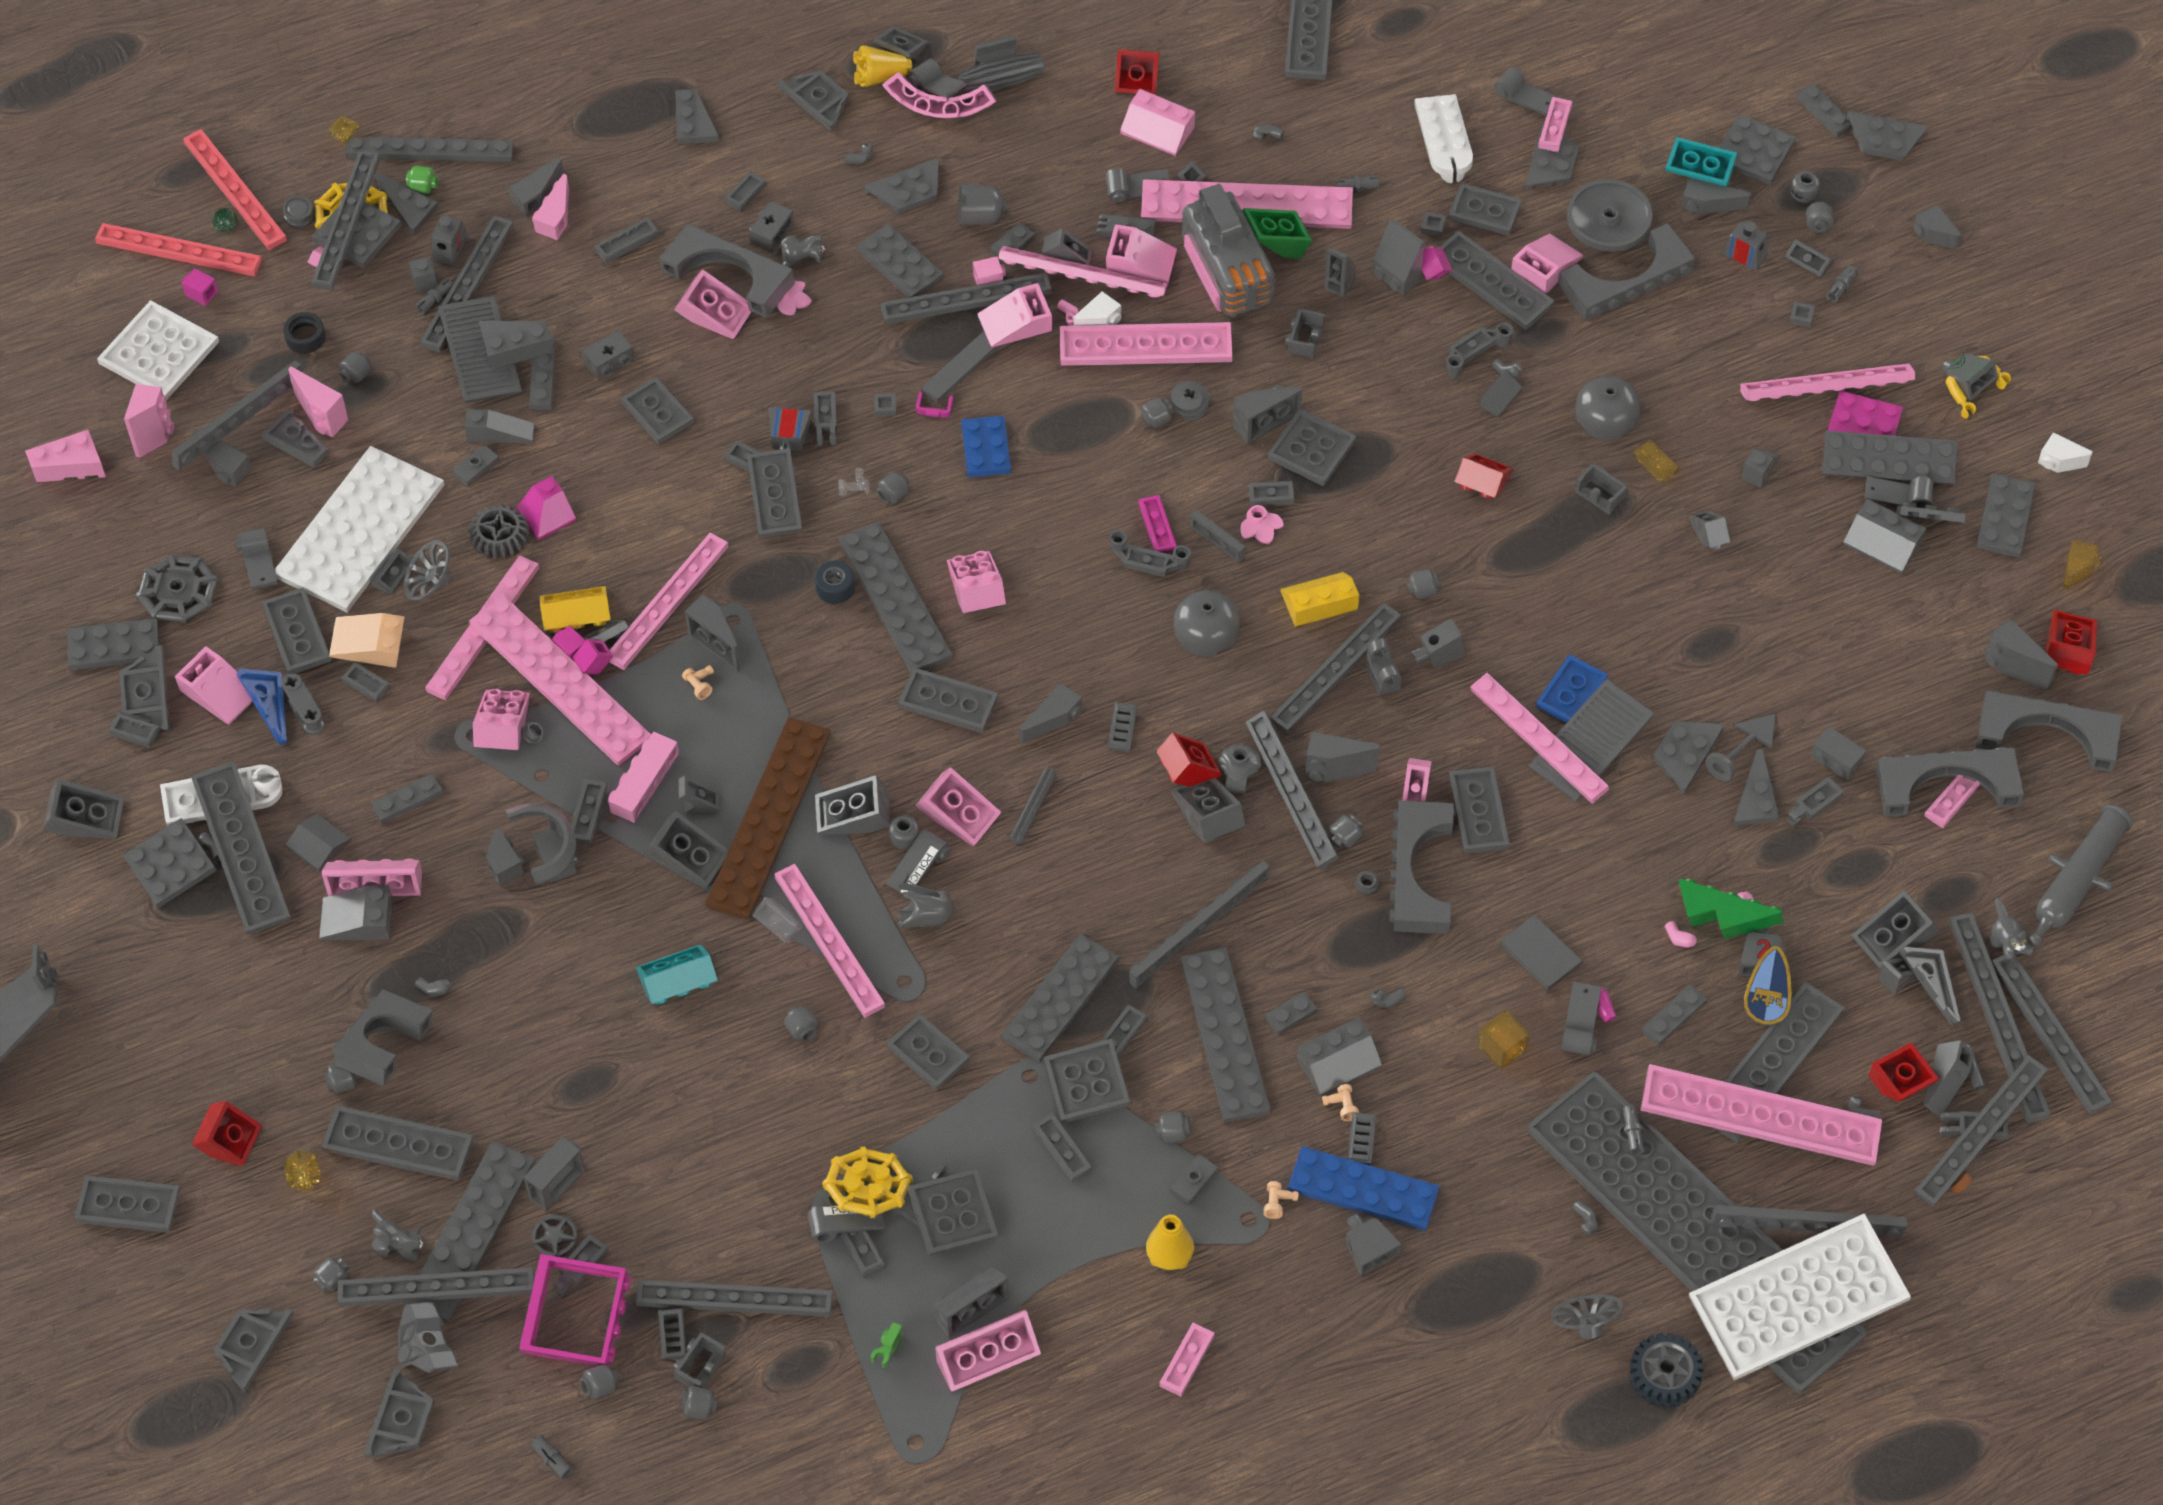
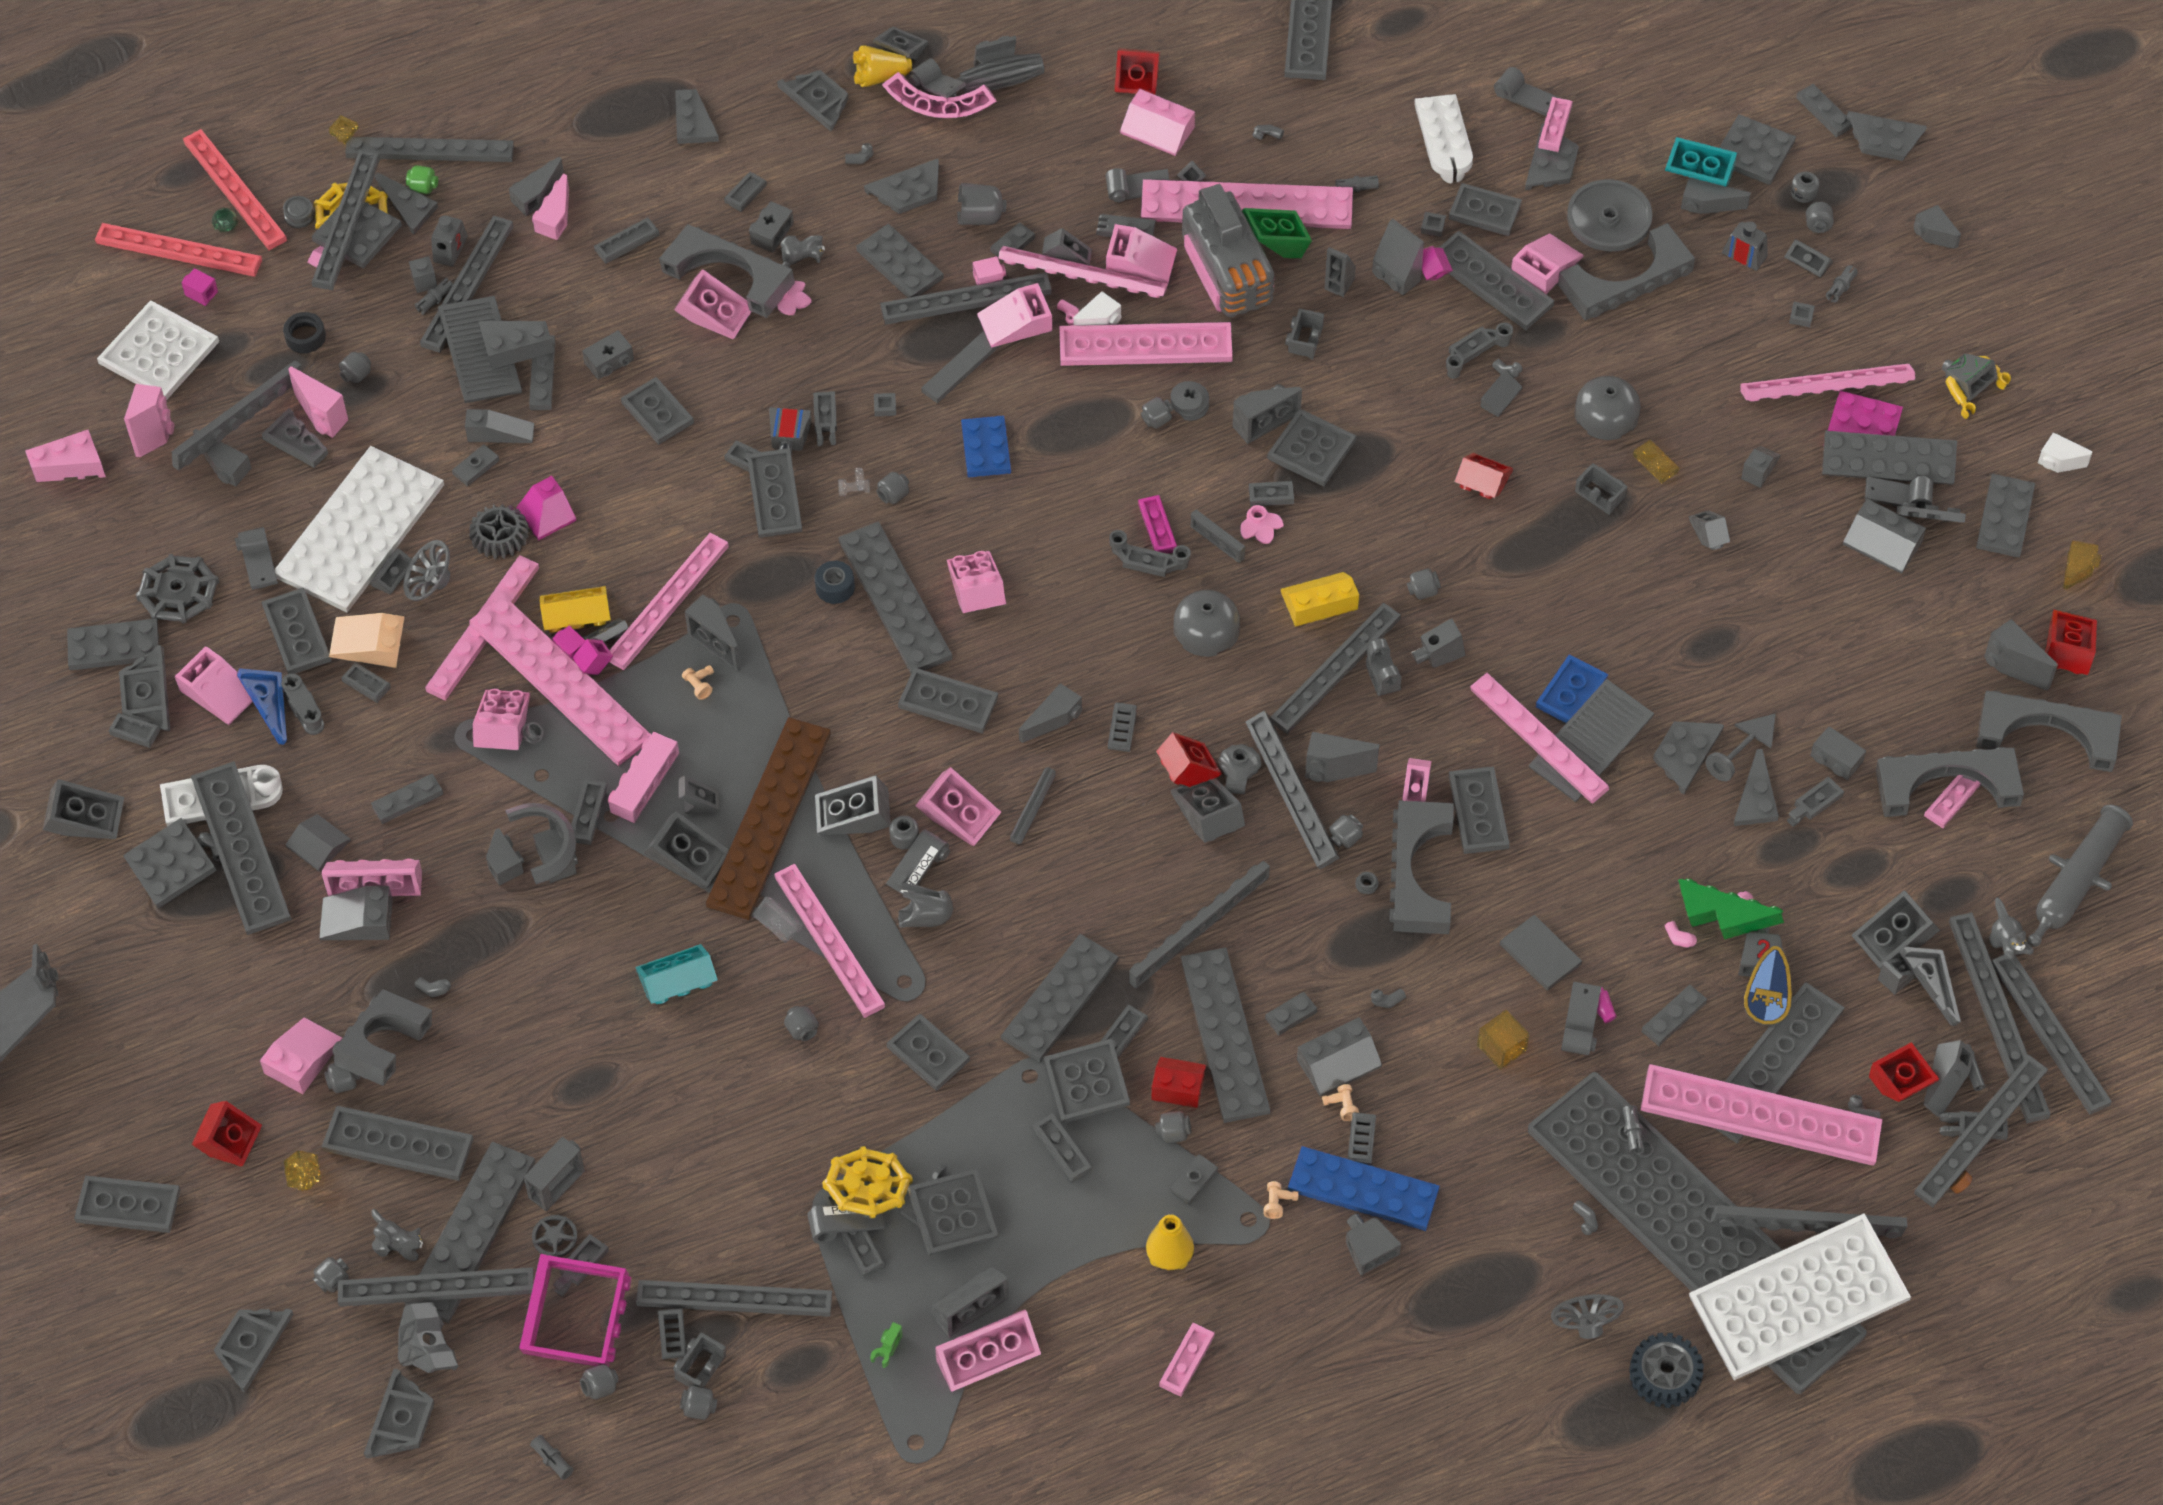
(299, 1055): none -> bright pink slope
(933, 412): dark pink piece -> none
(1178, 1082): none -> red slope

